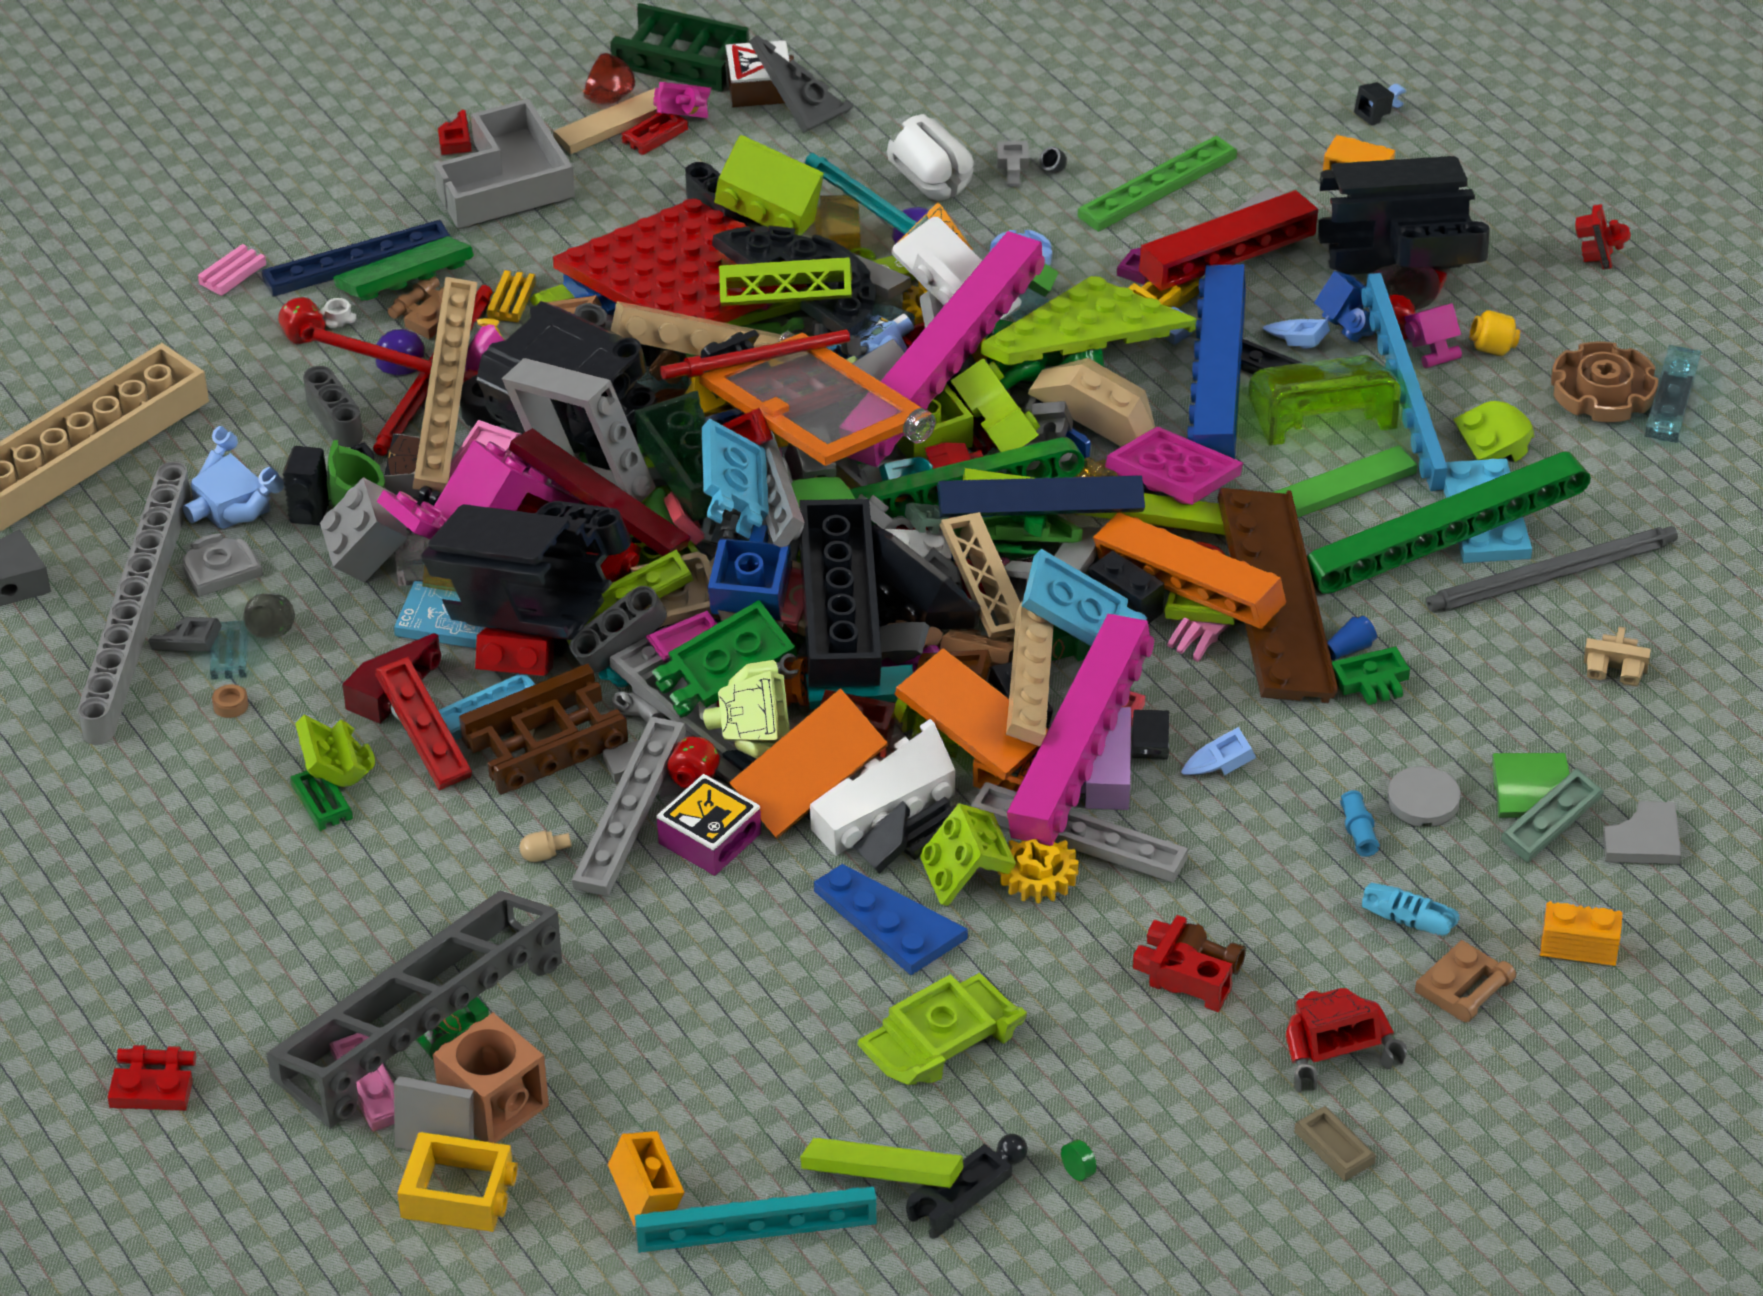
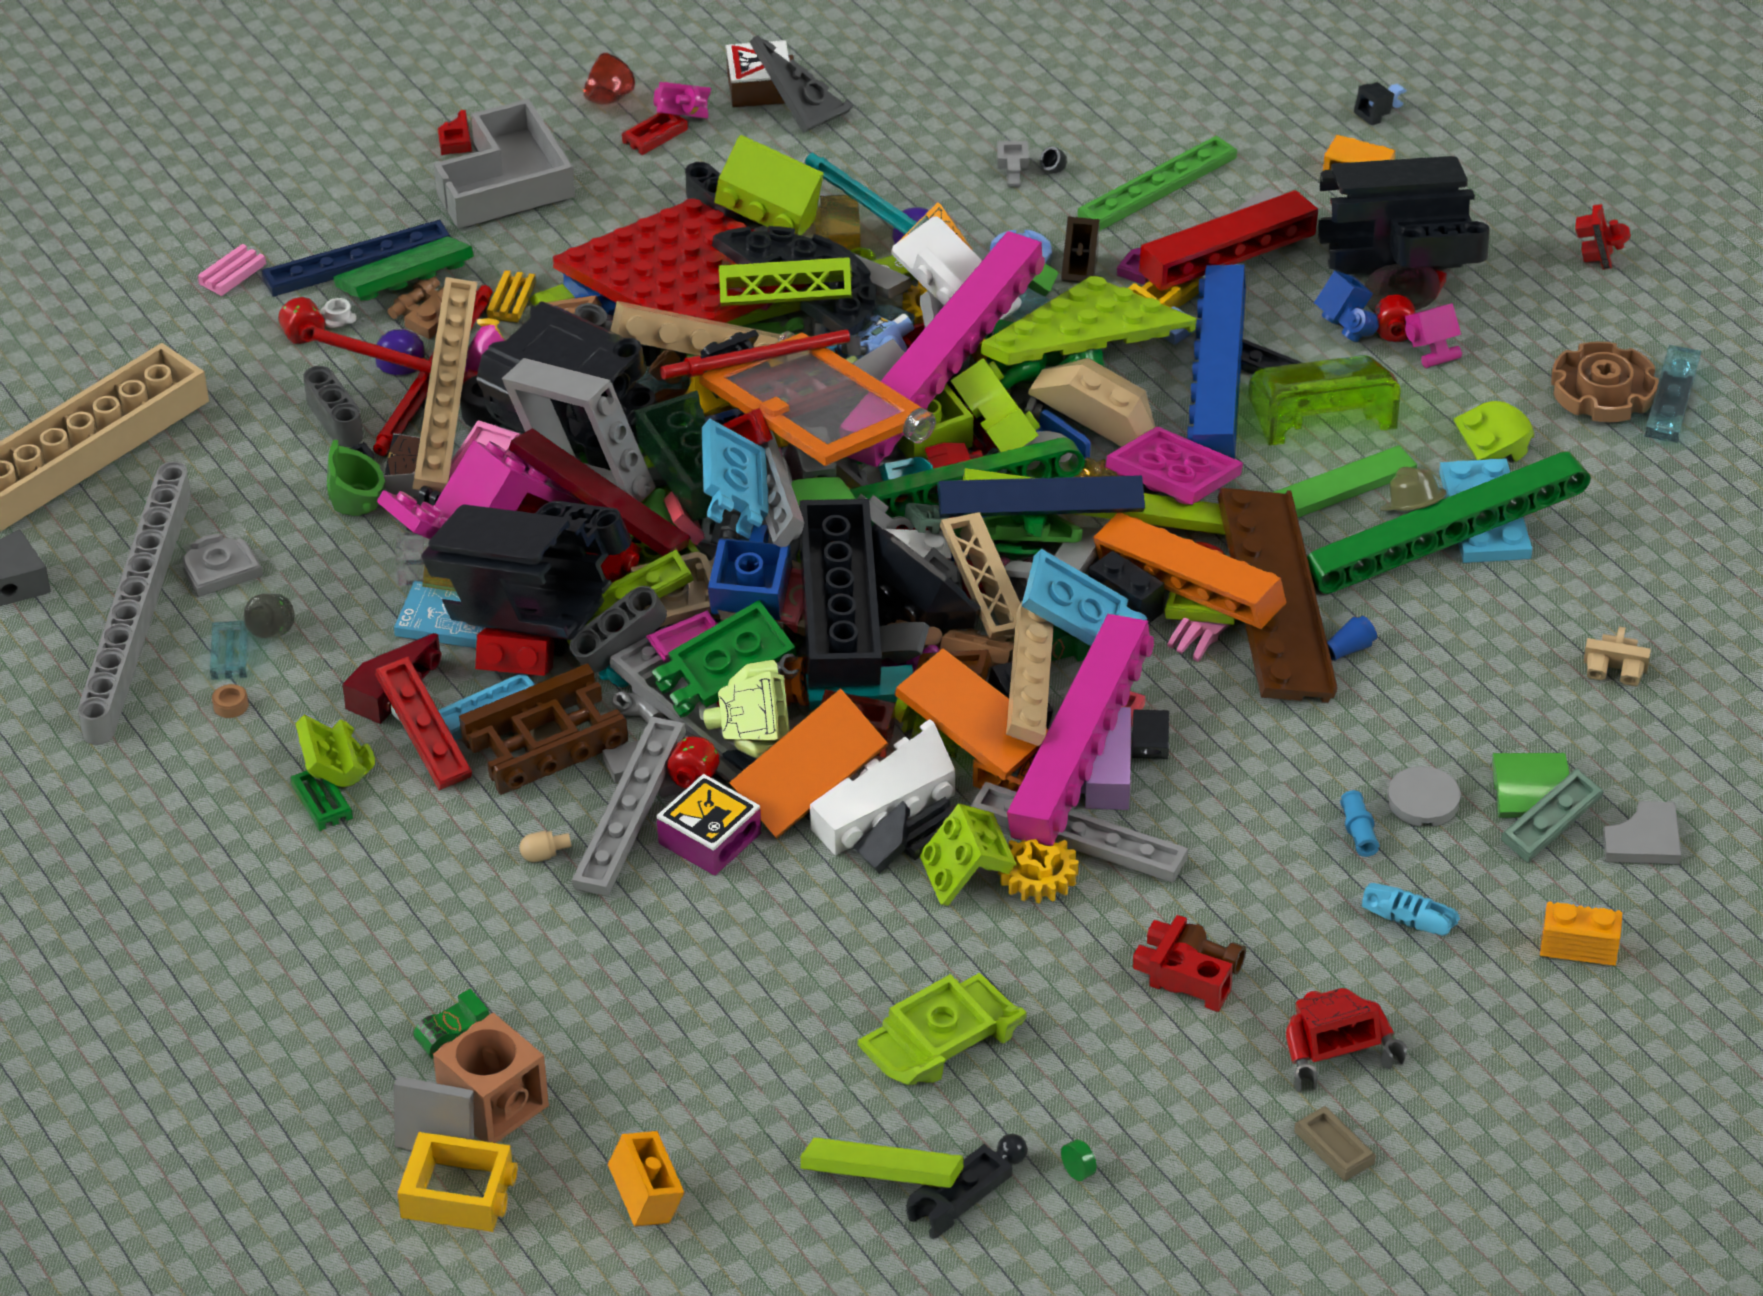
(152, 1088): red plate -> none
(189, 635): dark grey tile -> none
(227, 489): light blue torso -> none
(306, 485): black brick -> none
(361, 531): light grey brick -> none
(374, 1089): bright pink tile -> none
(535, 943): dark grey window -> none
(606, 123): tan tile -> none
(676, 64): dark green fence -> none
(756, 1219): teal plate -> none
(893, 922): blue wing -> none
(931, 158): white cylinder -> none
(1052, 417): flat silver tile -> none
(1080, 249): none -> dark brown slope
(1223, 753): light blue plate -> none
(1300, 332): light blue plate -> none
(1372, 674): green hinge -> none
(1413, 490): none -> olive piece
(1414, 412): dark azure plate -> none
(1457, 973): medium nougat plate -> none
(1494, 333): yellow head -> none
(1551, 568): dark grey piece -> none

